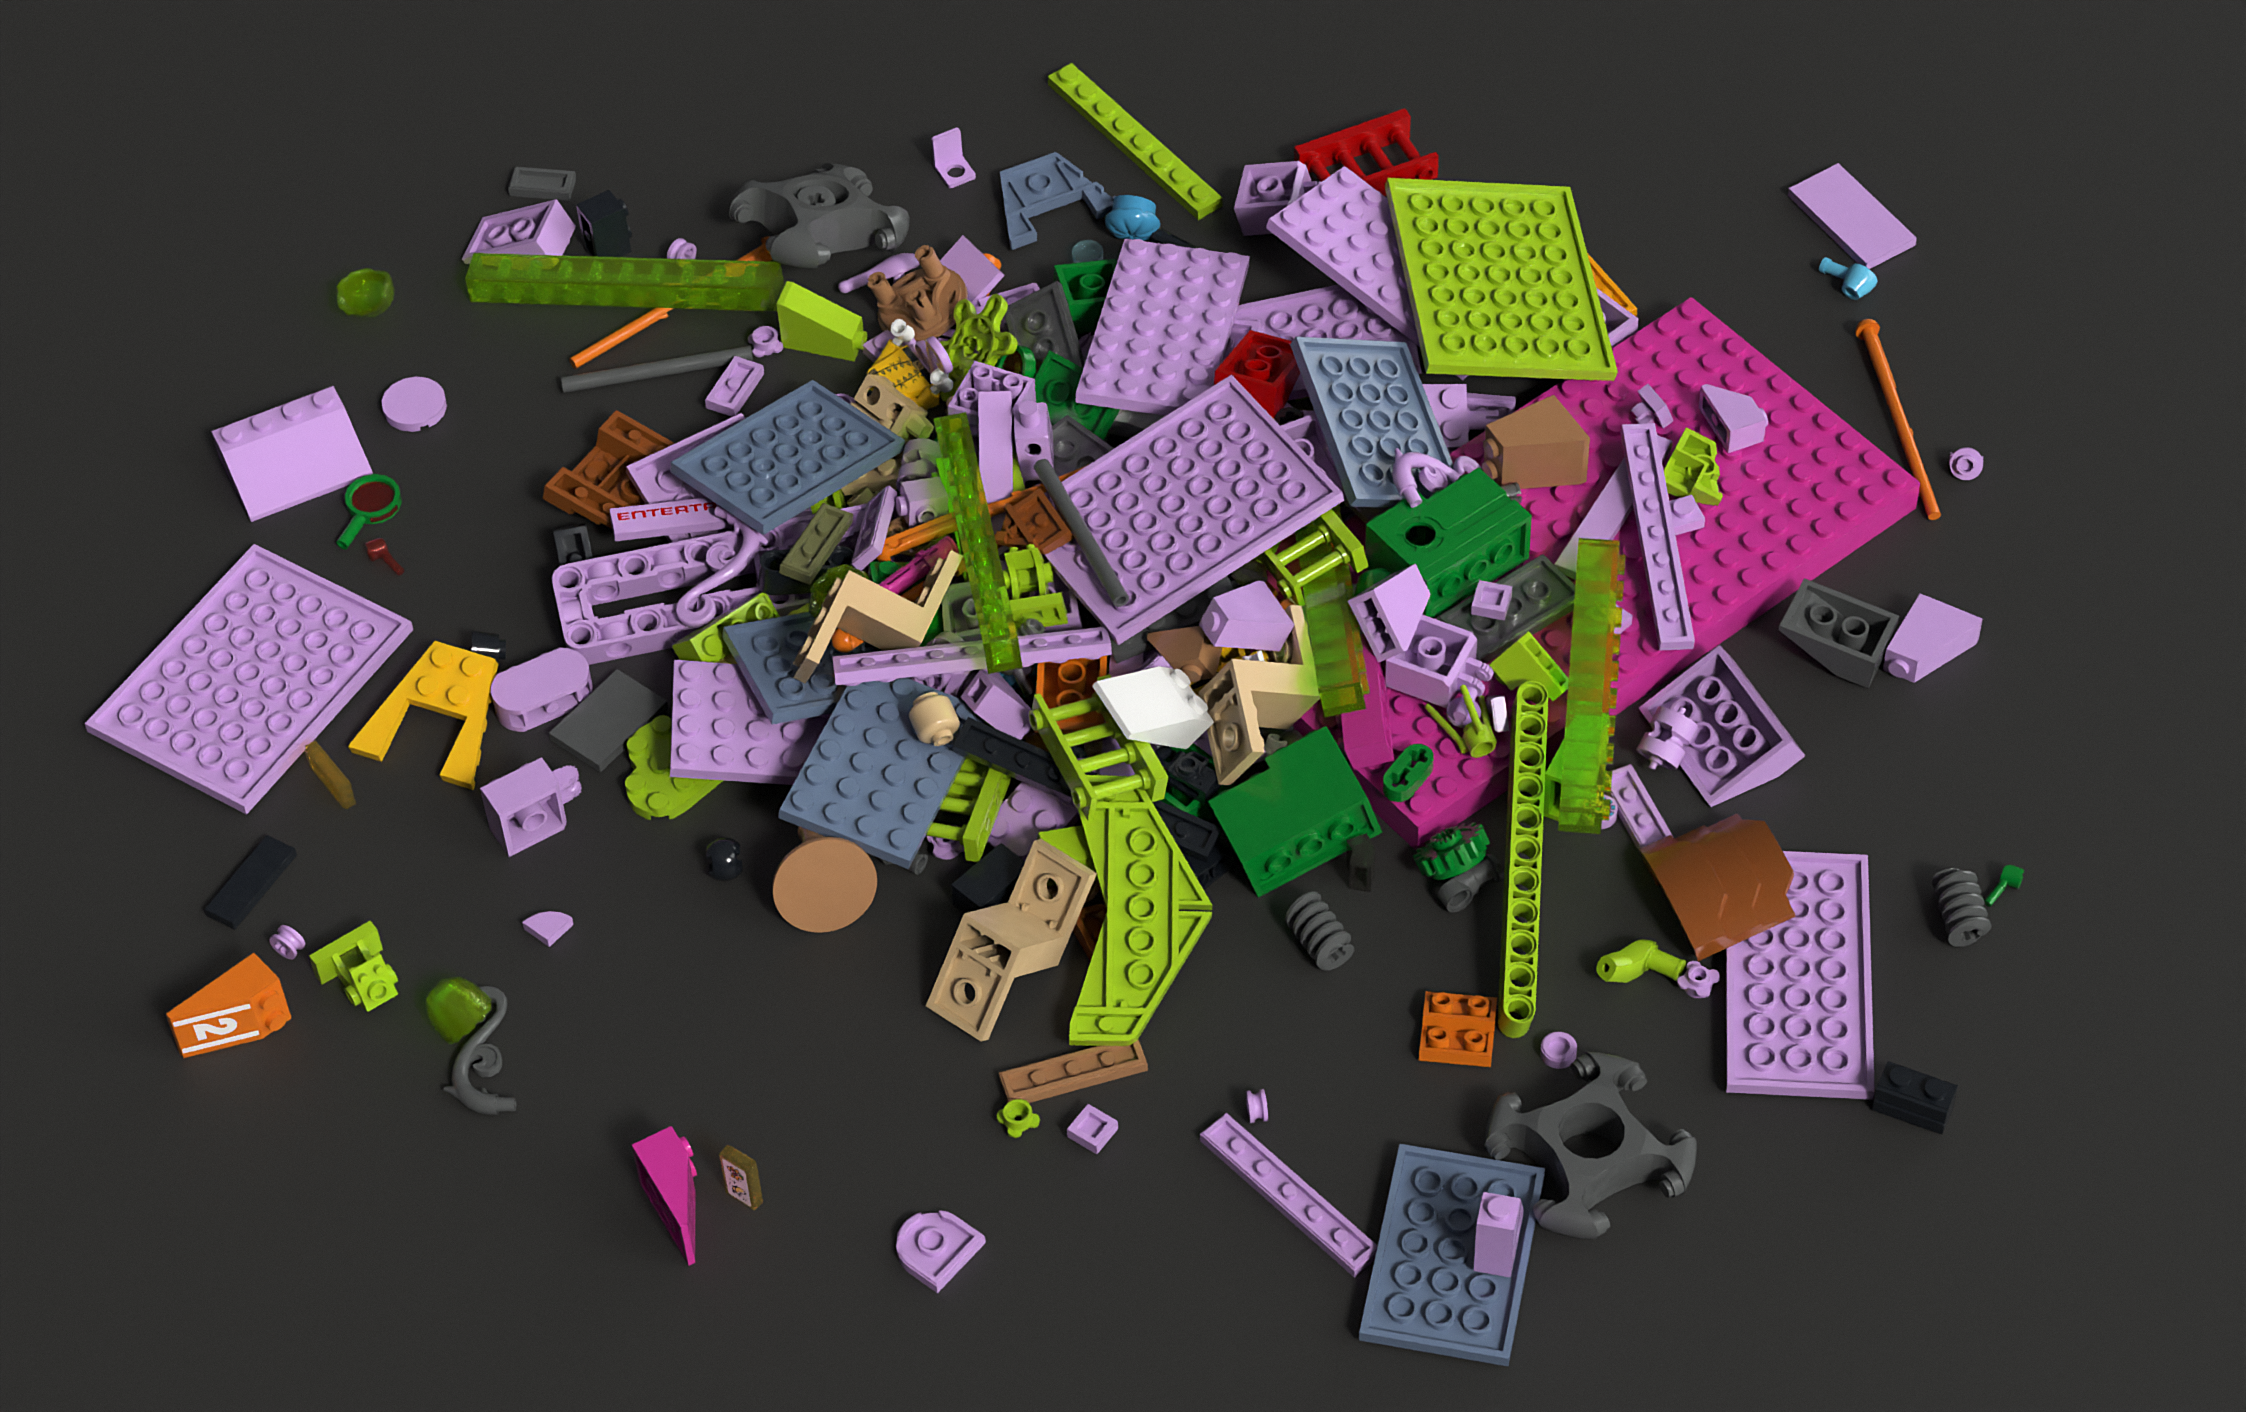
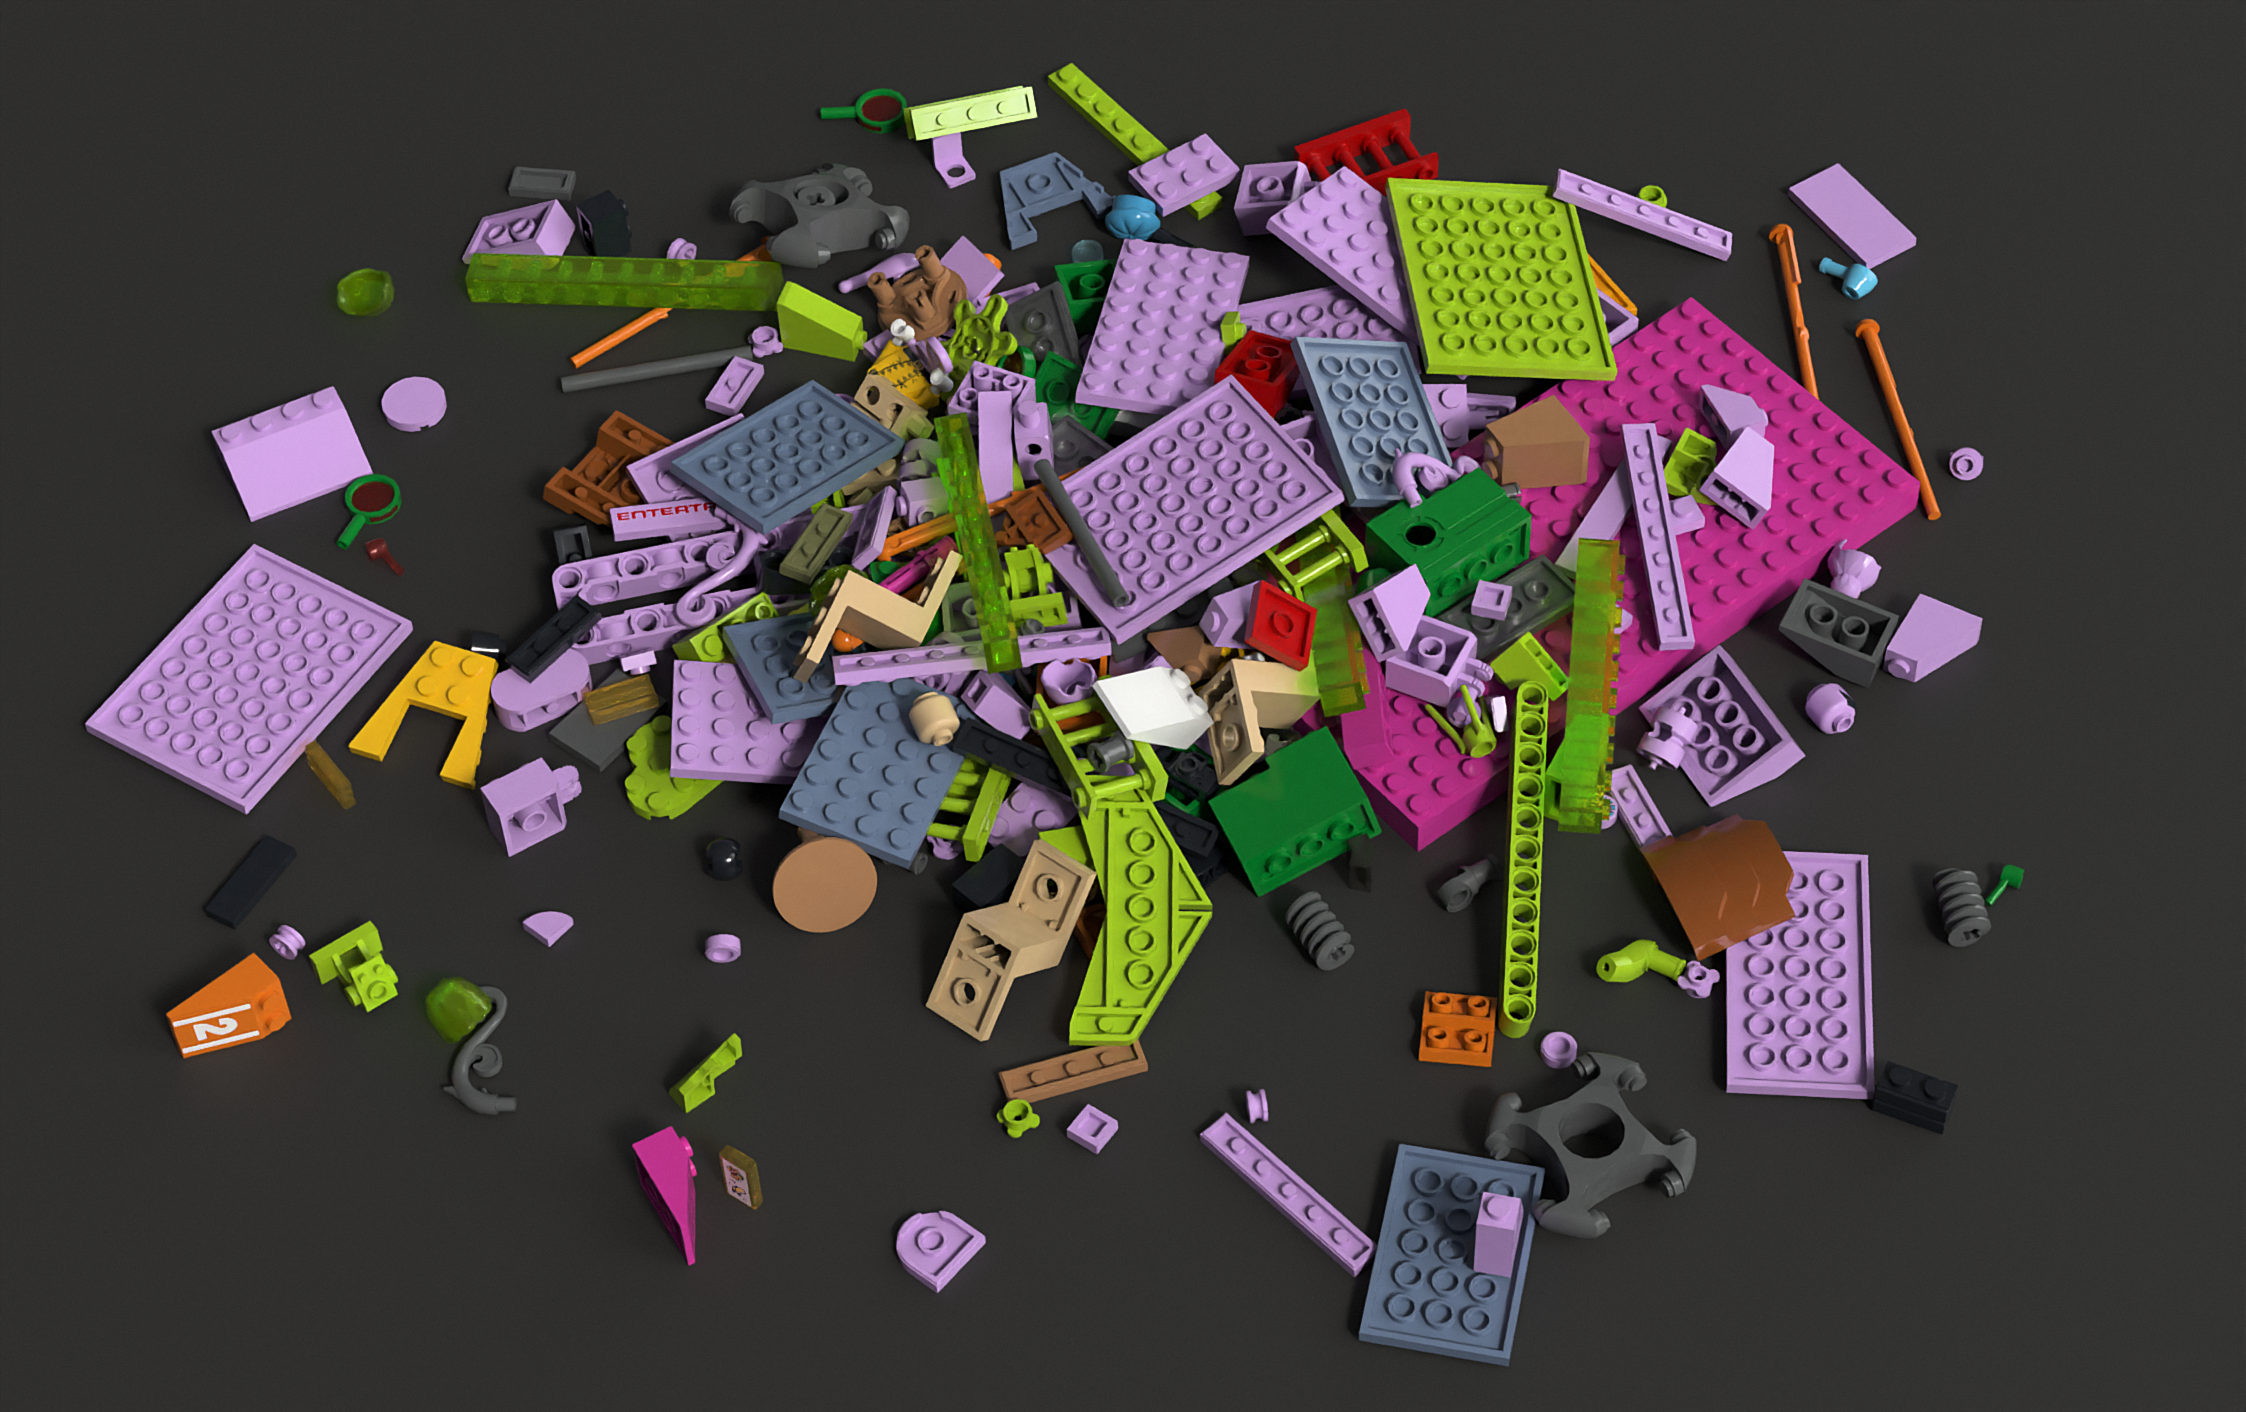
(553, 639): none -> black tile
(619, 695): none -> clear yellow tile
(637, 661): none -> lavender plate
(699, 1082): none -> lime slope
(722, 948): none -> lavender tile
(875, 111): none -> green piece
(969, 112): none -> fence
(1068, 682): none -> lavender hair
(1110, 751): none -> dark grey bush
(1184, 174): none -> lavender plate
(1232, 331): none -> lime plate
(1280, 625): none -> red plate
(1403, 769): green beam -> none
(1452, 851): green gear -> none
(1642, 214): none -> lavender tile
(1651, 408): lavender tile -> none
(1653, 195): none -> lime plate
(1744, 478): none -> lavender slope
(1783, 237): none -> orange bar
(1830, 708): none -> lavender head
(1852, 570): none -> lavender piece

